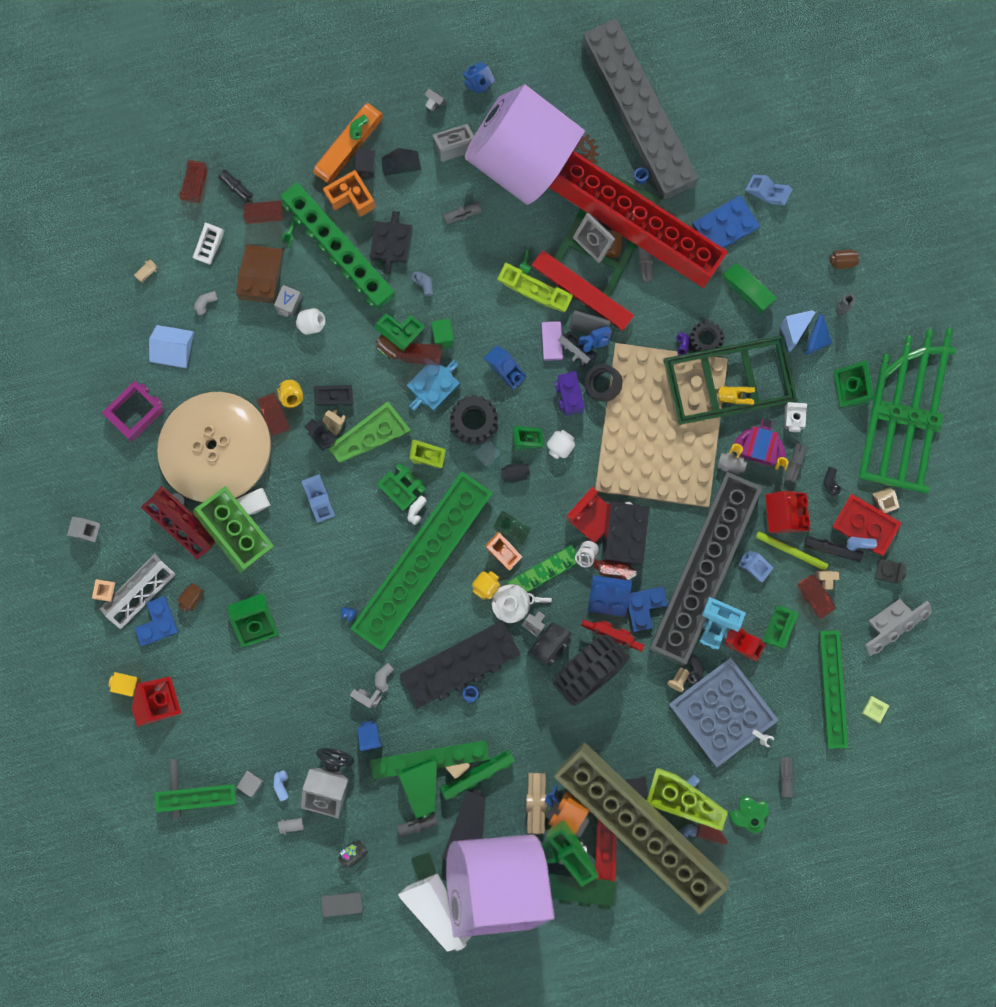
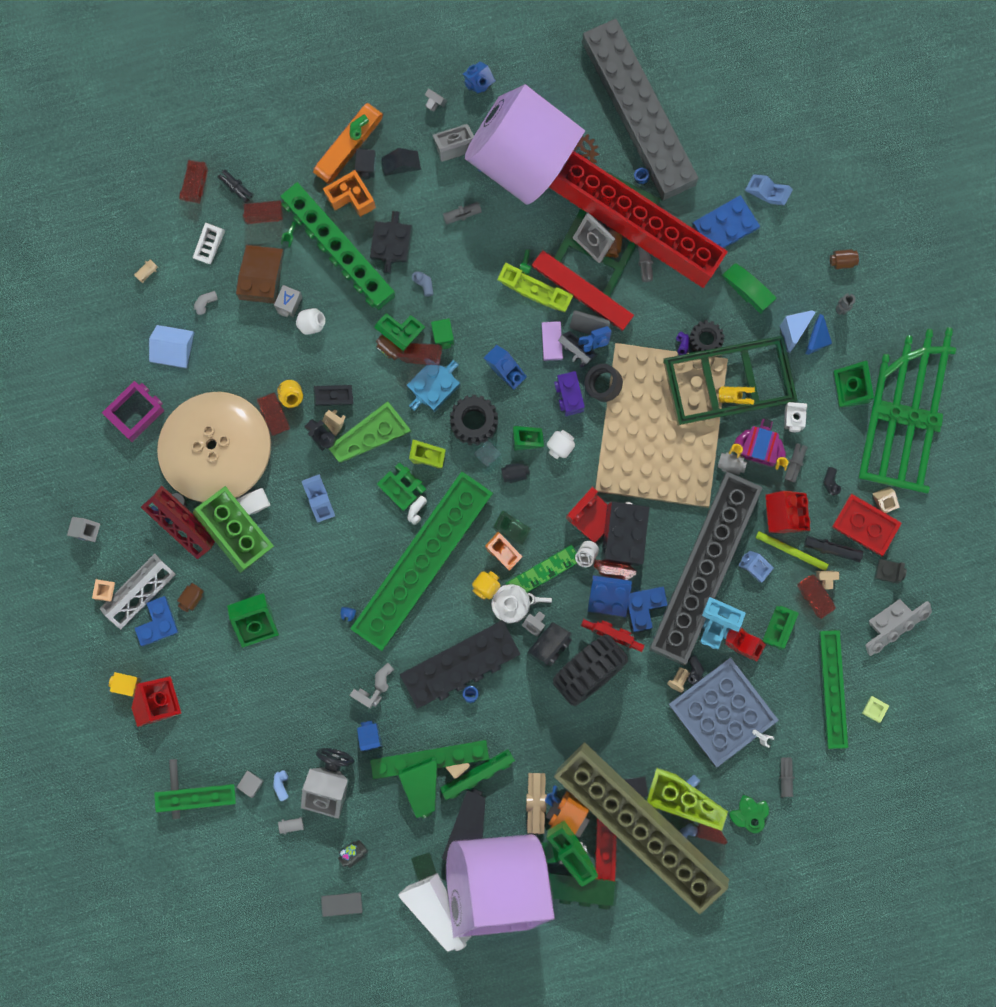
(417, 825): dark grey pin -> none
(856, 542): medium blue arm -> none

